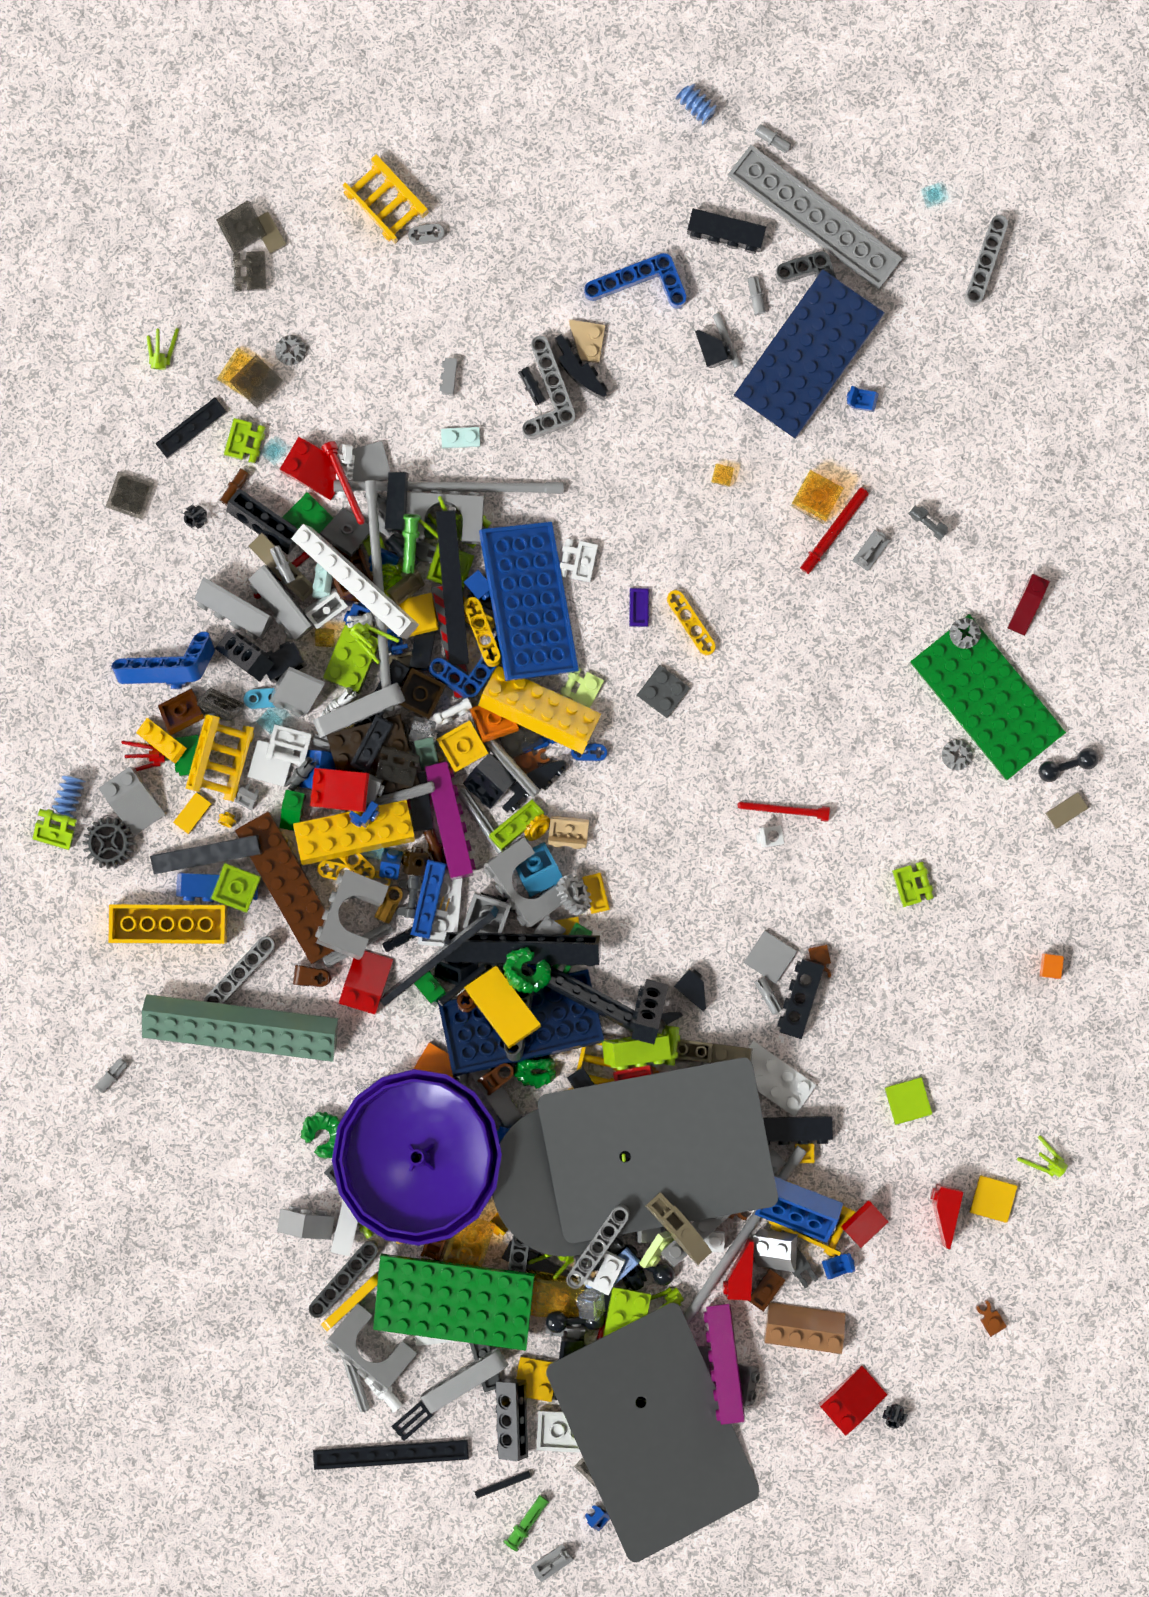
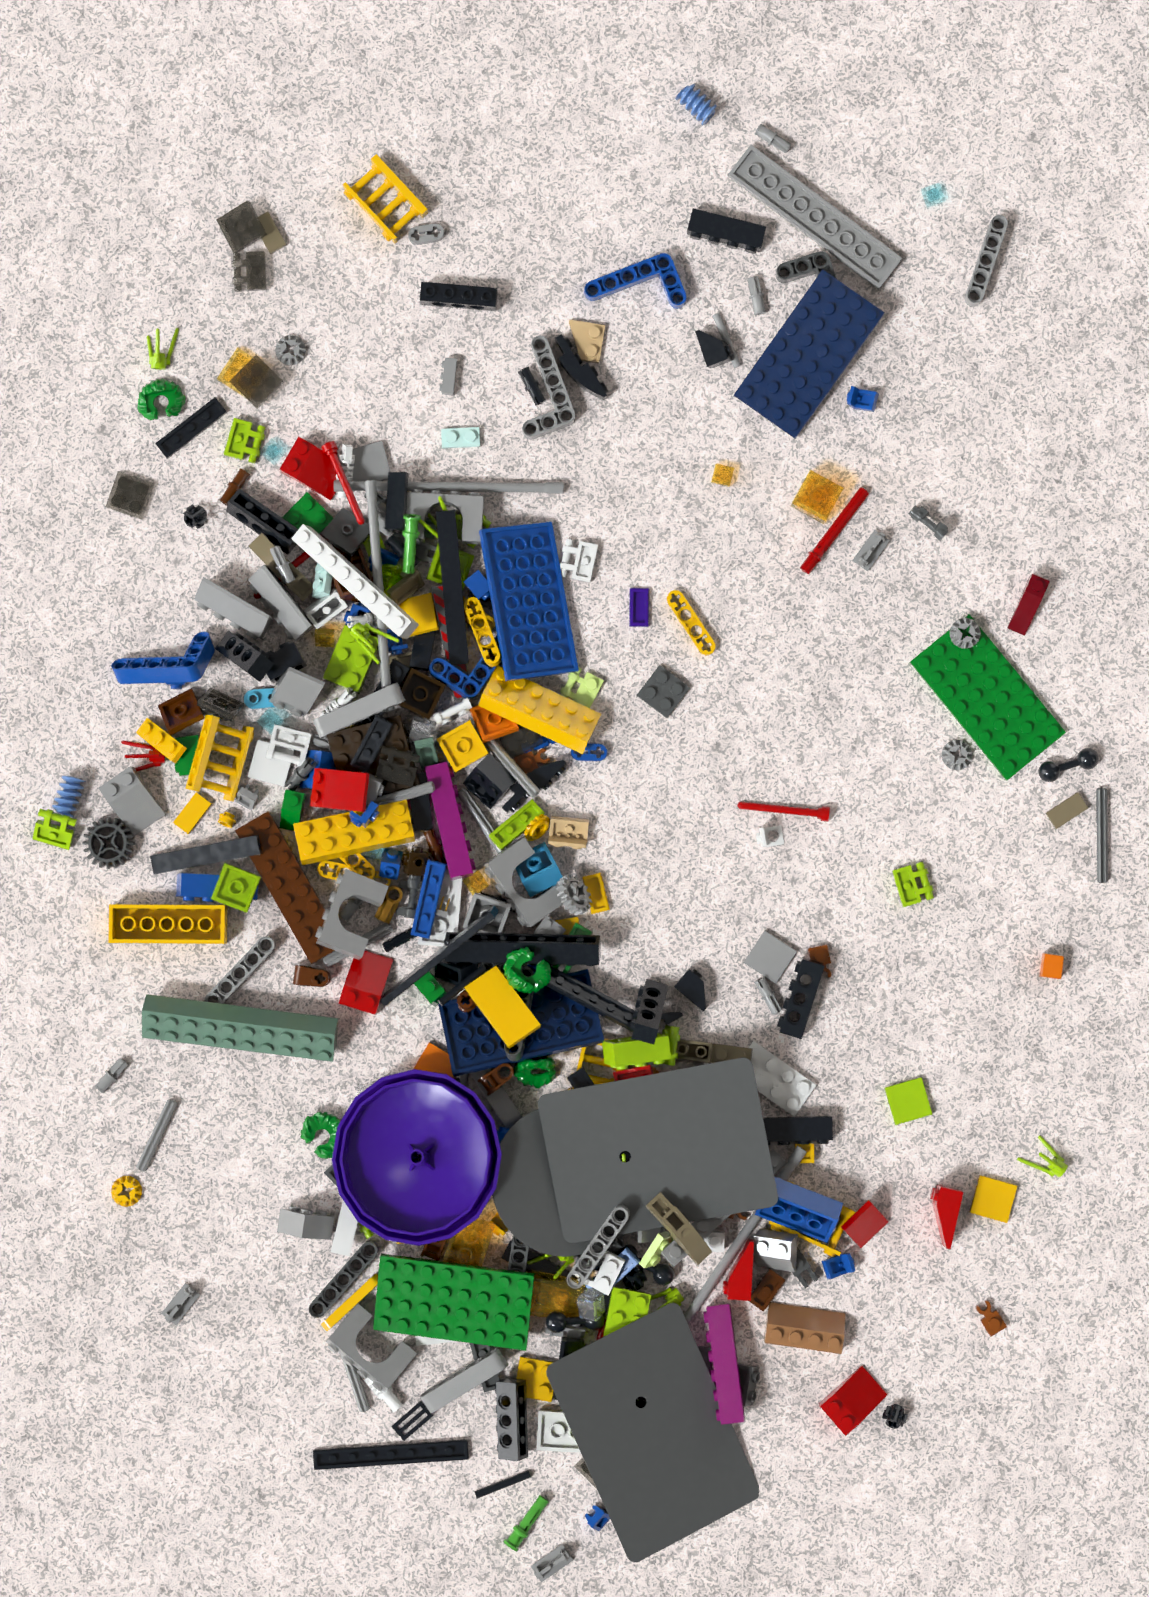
(128, 1182): none -> yellow gear
(156, 1135): none -> light grey axle
(157, 388): none -> green piece
(180, 1304): none -> light grey hinge
(350, 908): none -> light grey axle
(458, 296): none -> black brick
(476, 883): none -> clear yellow plate
(1102, 835): none -> dark grey axle

